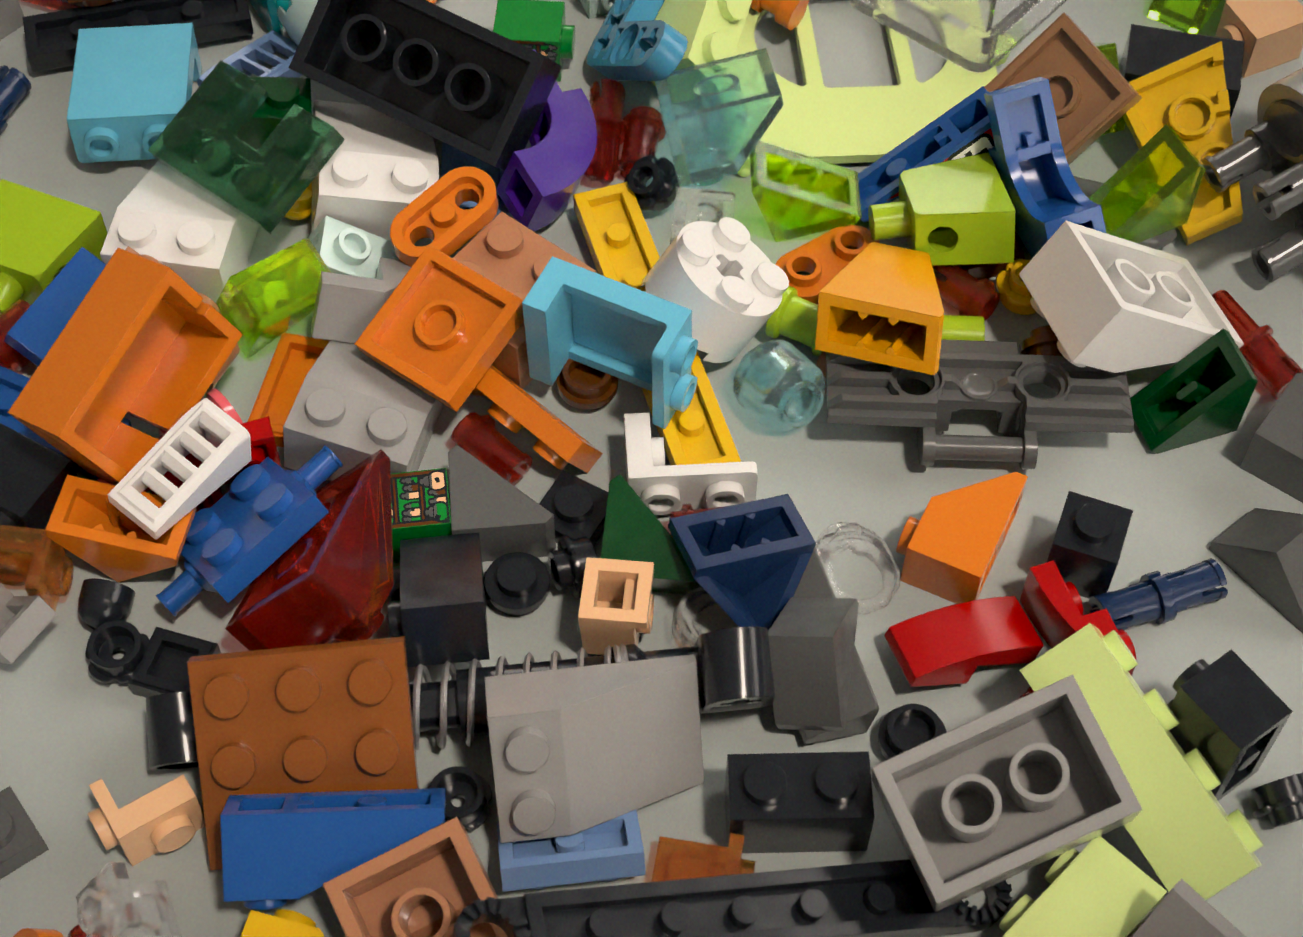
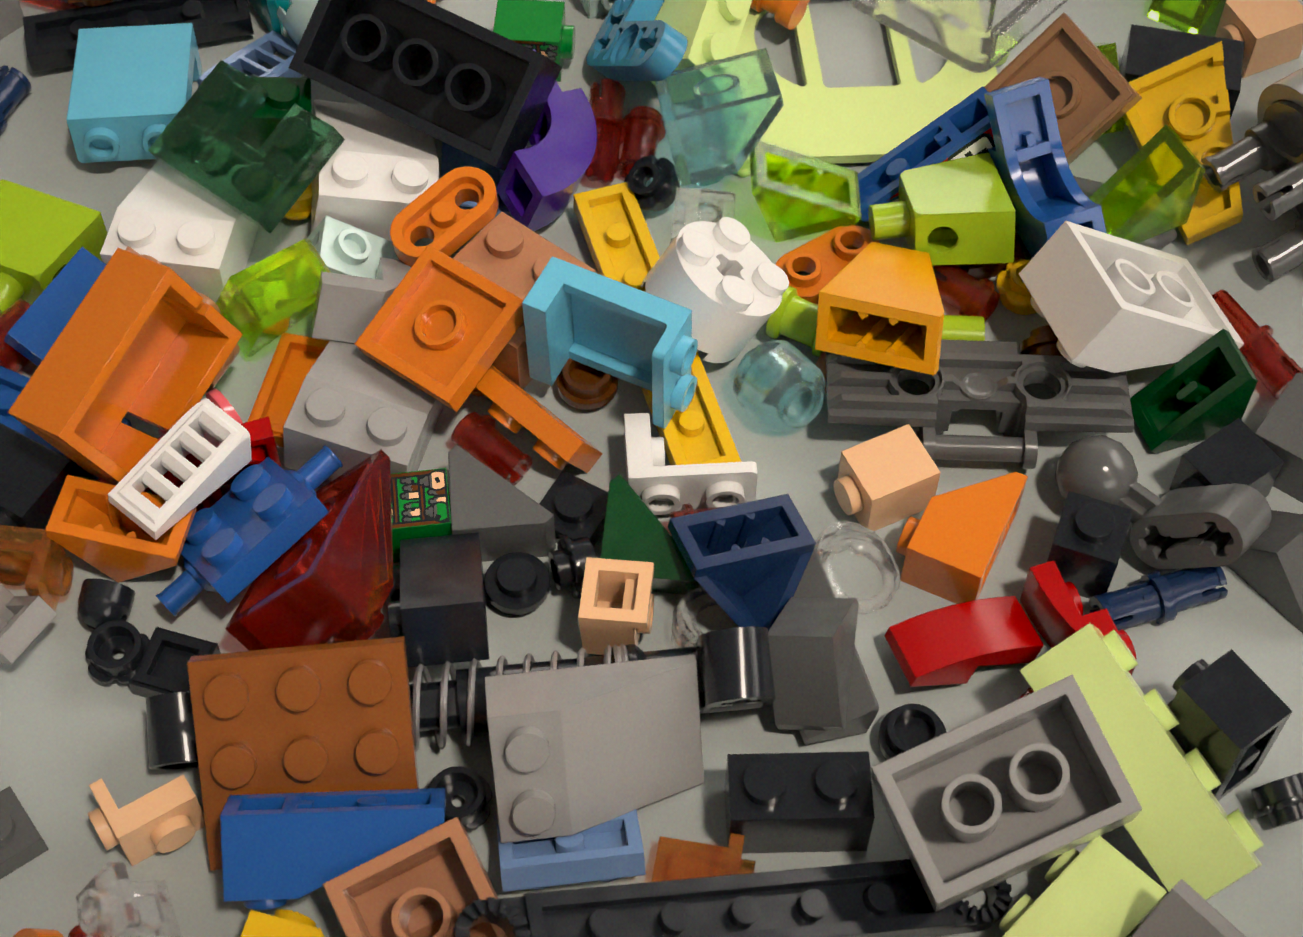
(886, 478): none -> light nougat brick
(1171, 532): none -> dark grey beam
(1229, 458): none -> black brick

